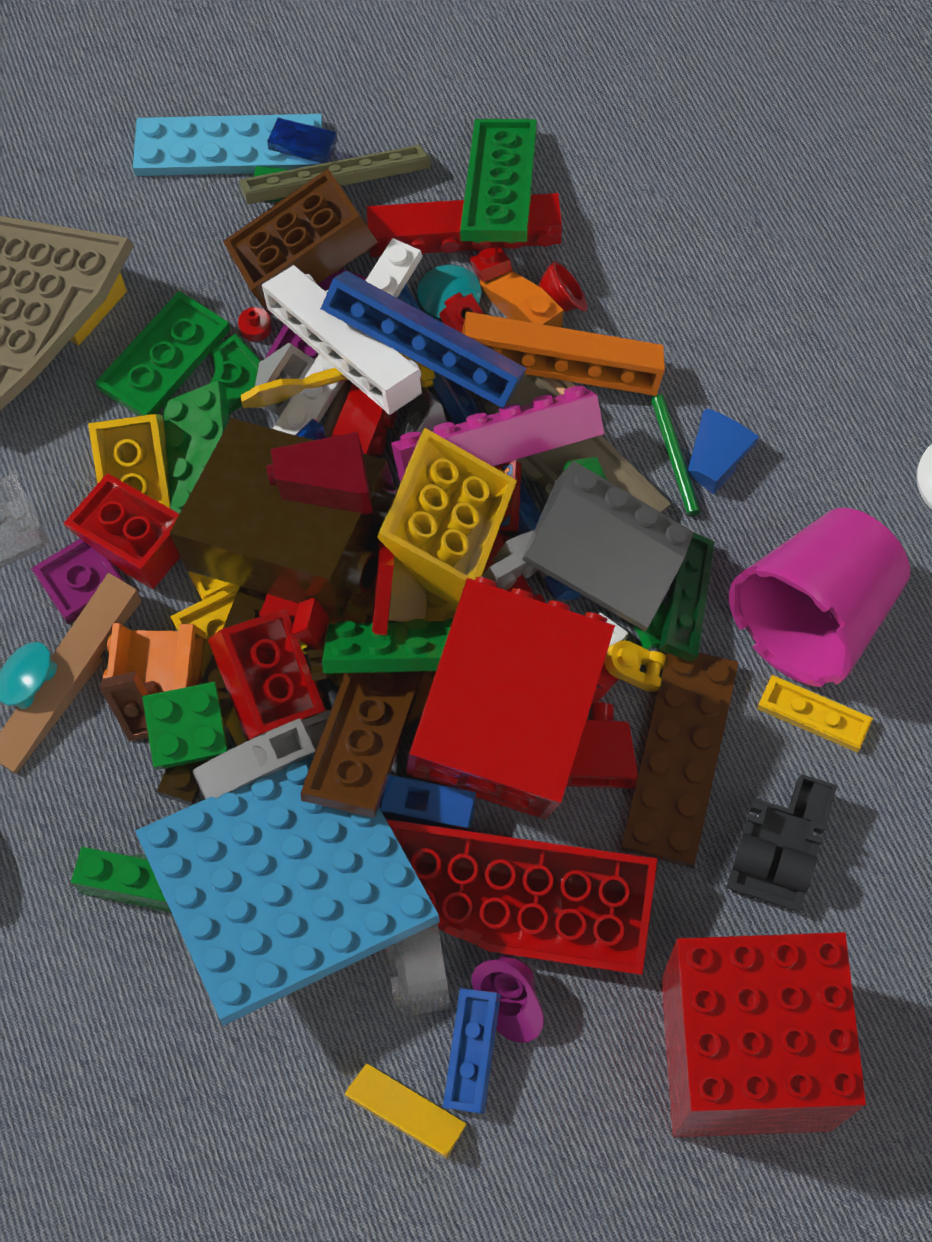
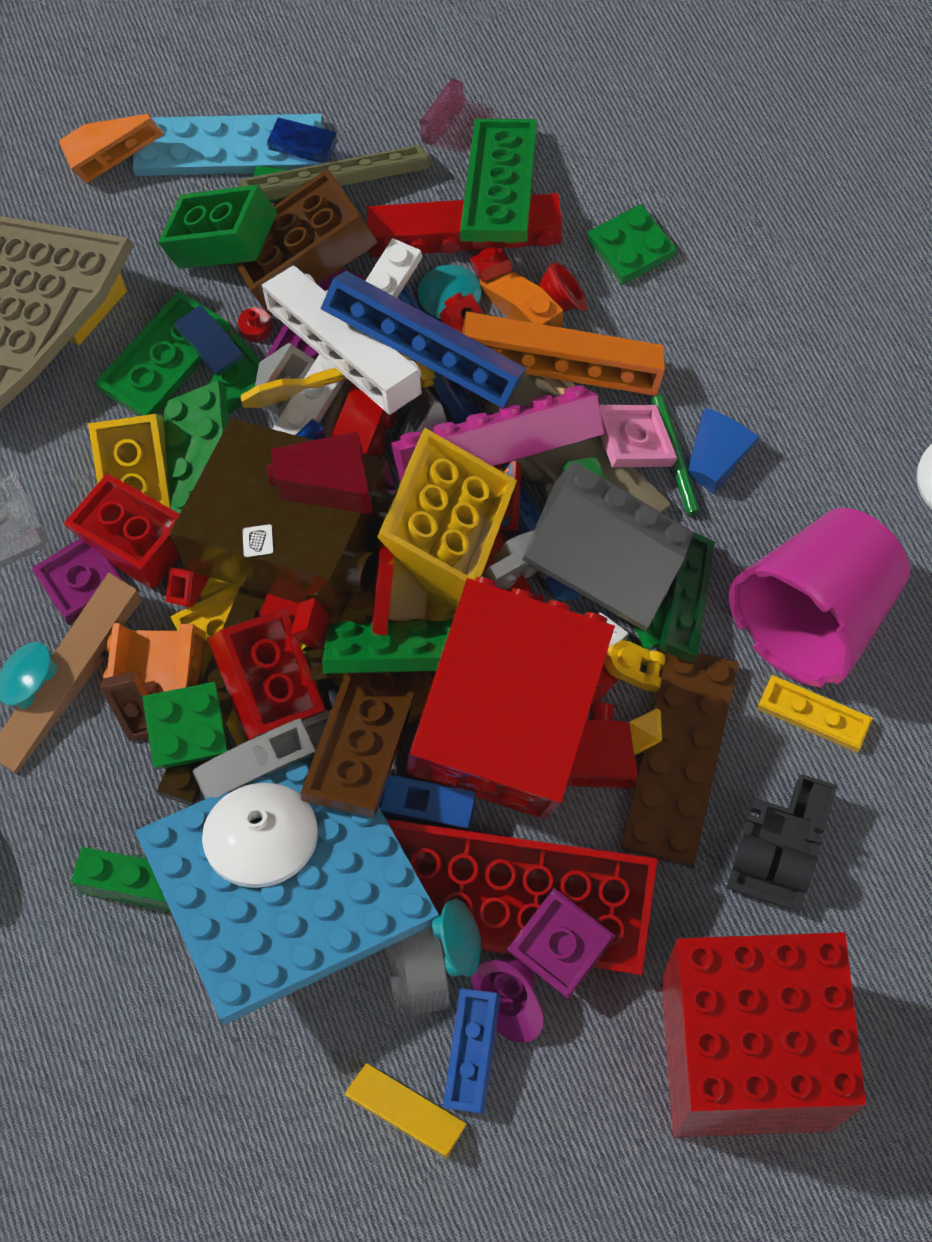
(106, 143): none -> orange slope
(184, 586): none -> red slope
(208, 340): none -> dark blue slope
(218, 227): none -> green brick
(257, 540): none -> white sticker
(262, 851): none -> white dish
(437, 118): none -> clear pink plate
(459, 938): none -> teal dish
(561, 943): none -> magenta tile
(631, 244): none -> green plate
(636, 436): none -> bright pink plate
(646, 731): none -> yellow slope

